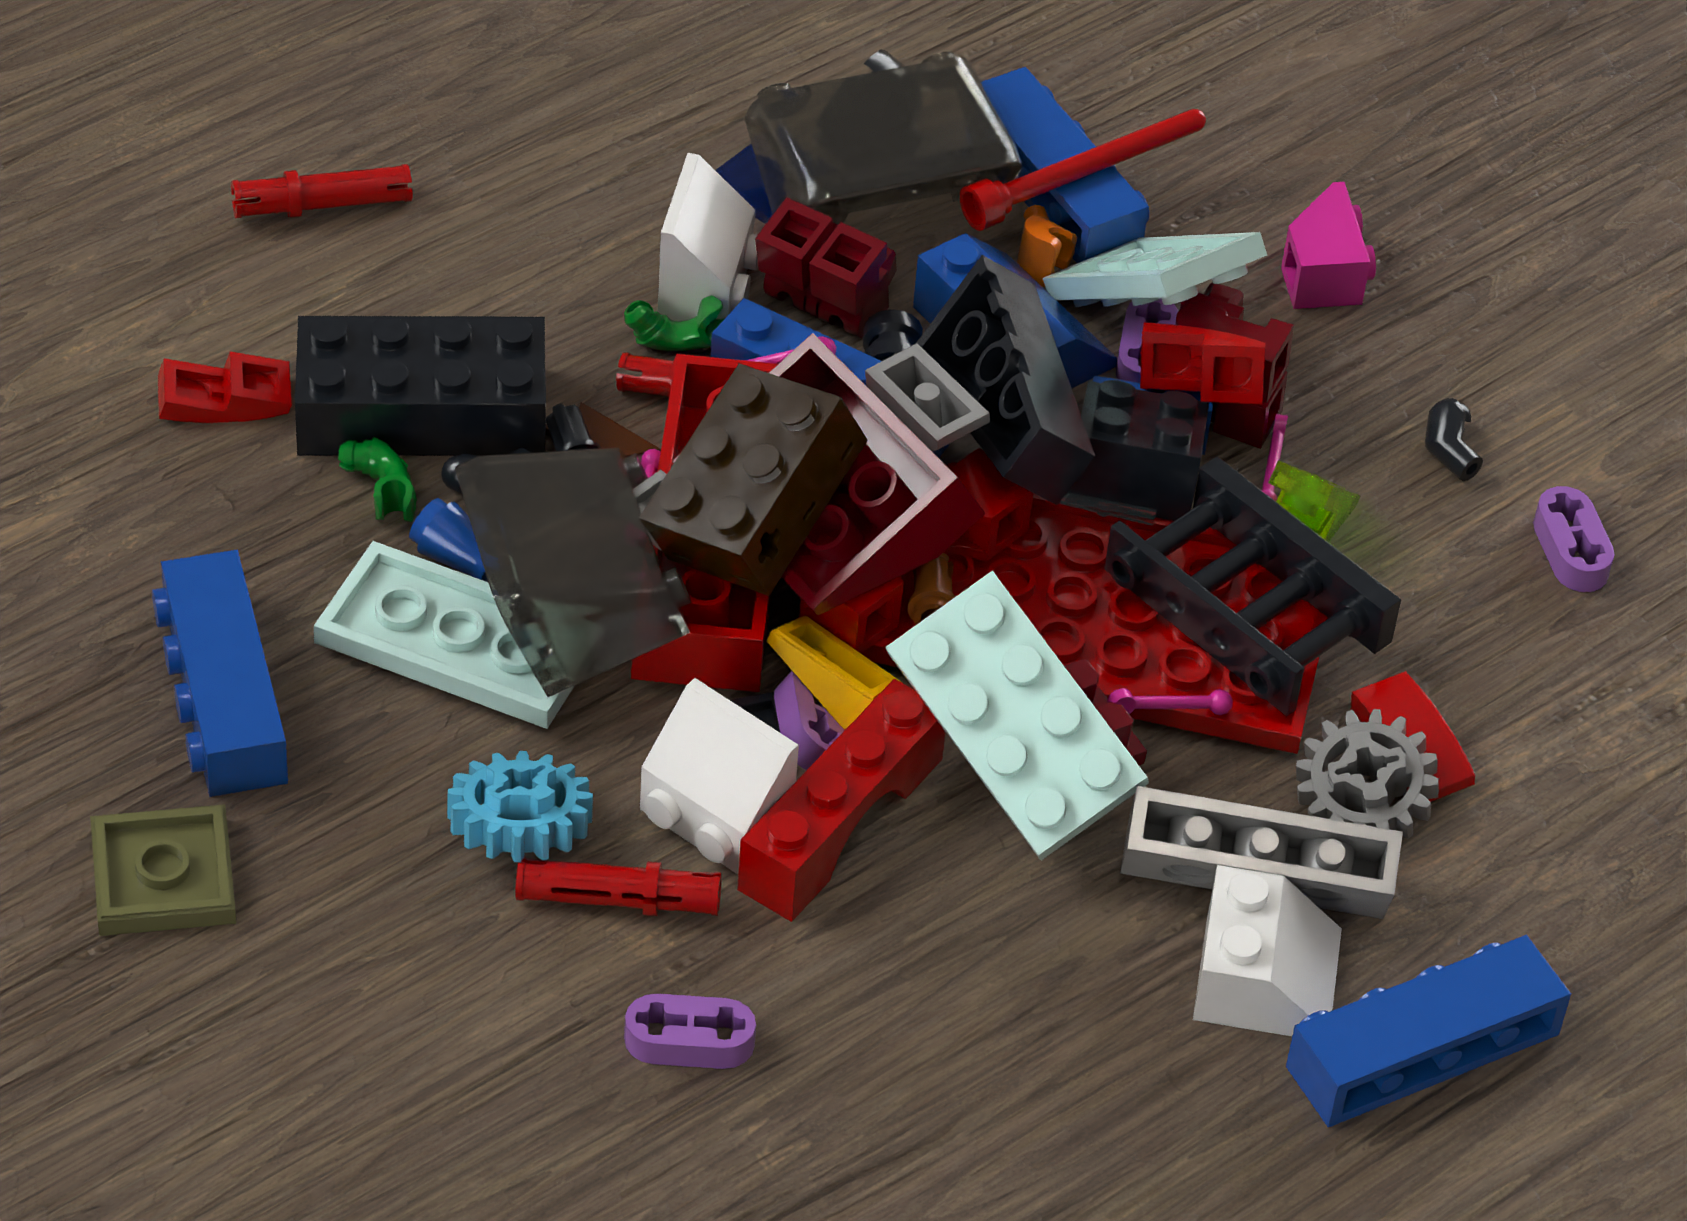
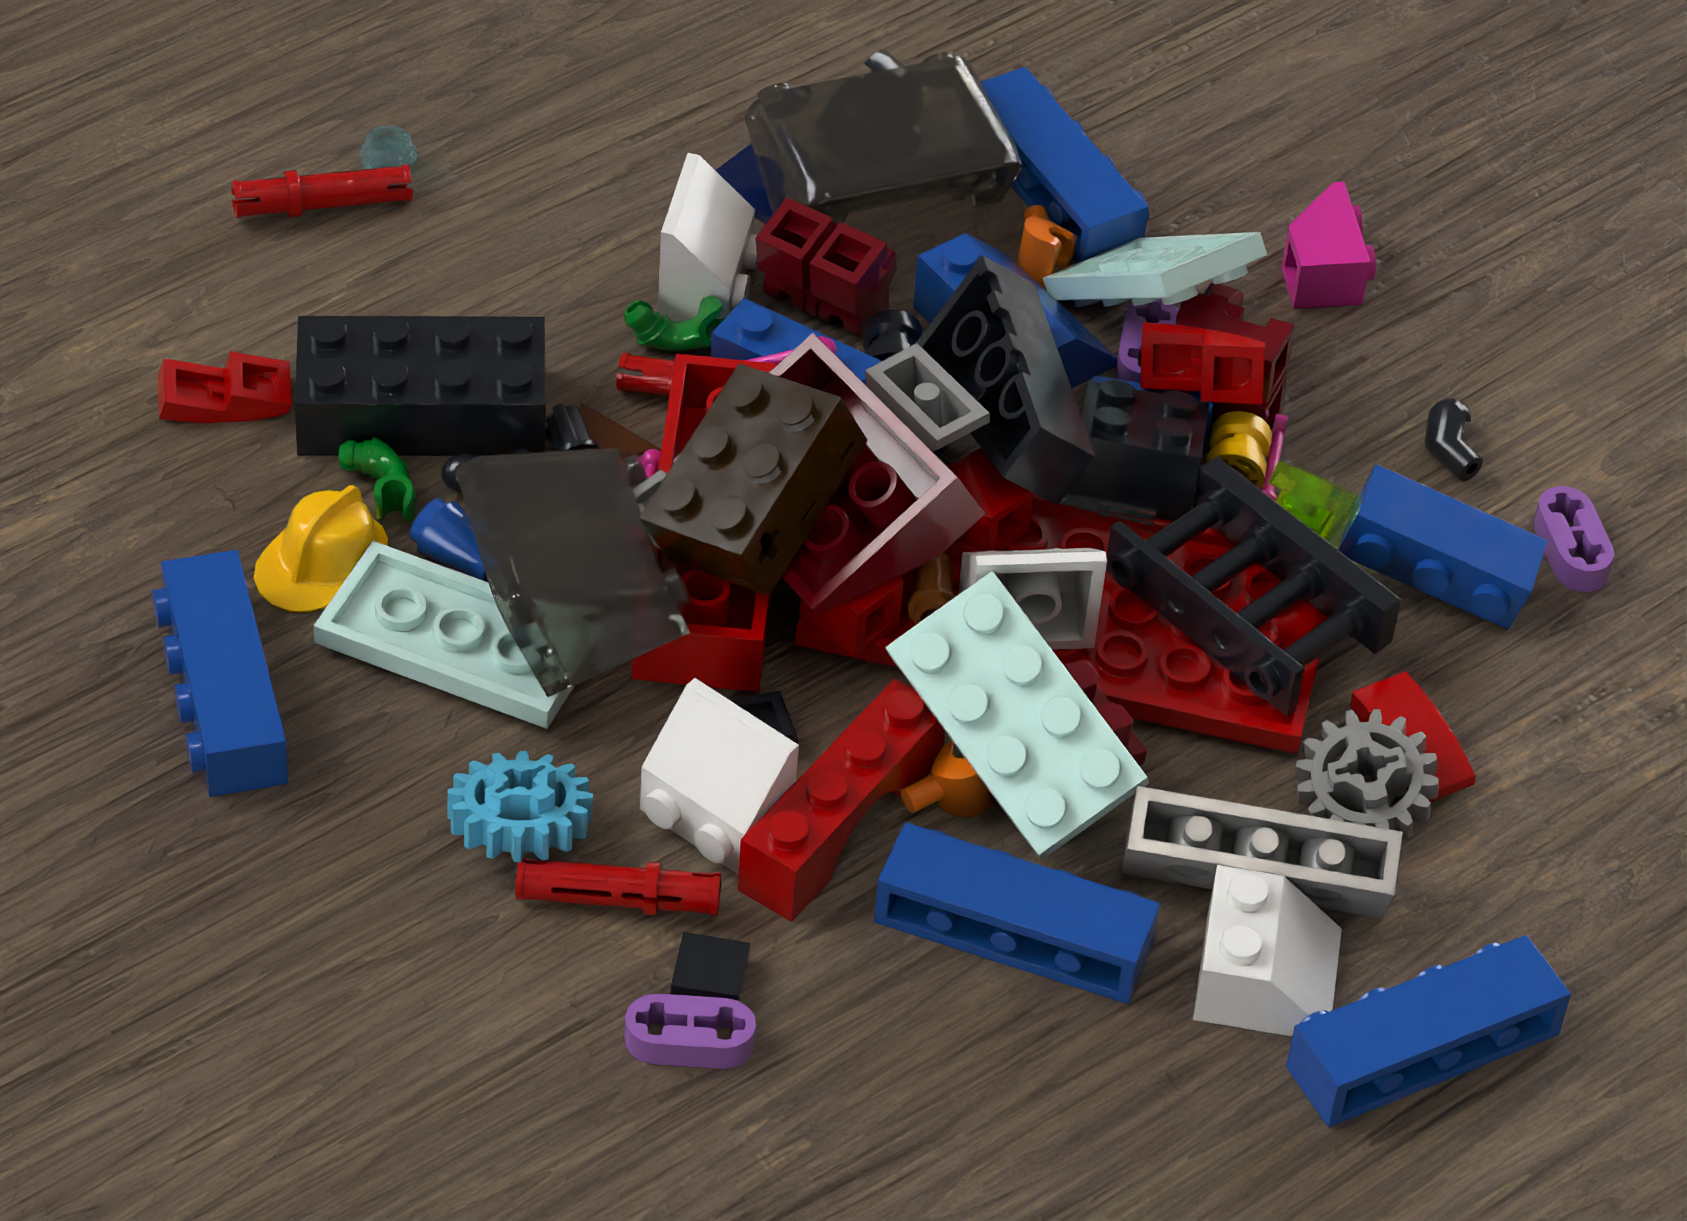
(162, 870): olive tile -> none
(316, 550): none -> yellow piece
(387, 148): none -> clear light blue plate
(710, 967): none -> black tile
(804, 720): medium lavender beam -> none
(829, 668): yellow slope -> none
(951, 785): none -> orange piece
(988, 202): red piece -> none
(1016, 912): none -> blue brick
(1052, 587): none -> white slope
(1218, 701): dark pink hinge -> none
(1242, 443): none -> yellow wheel
(1442, 547): none -> blue brick

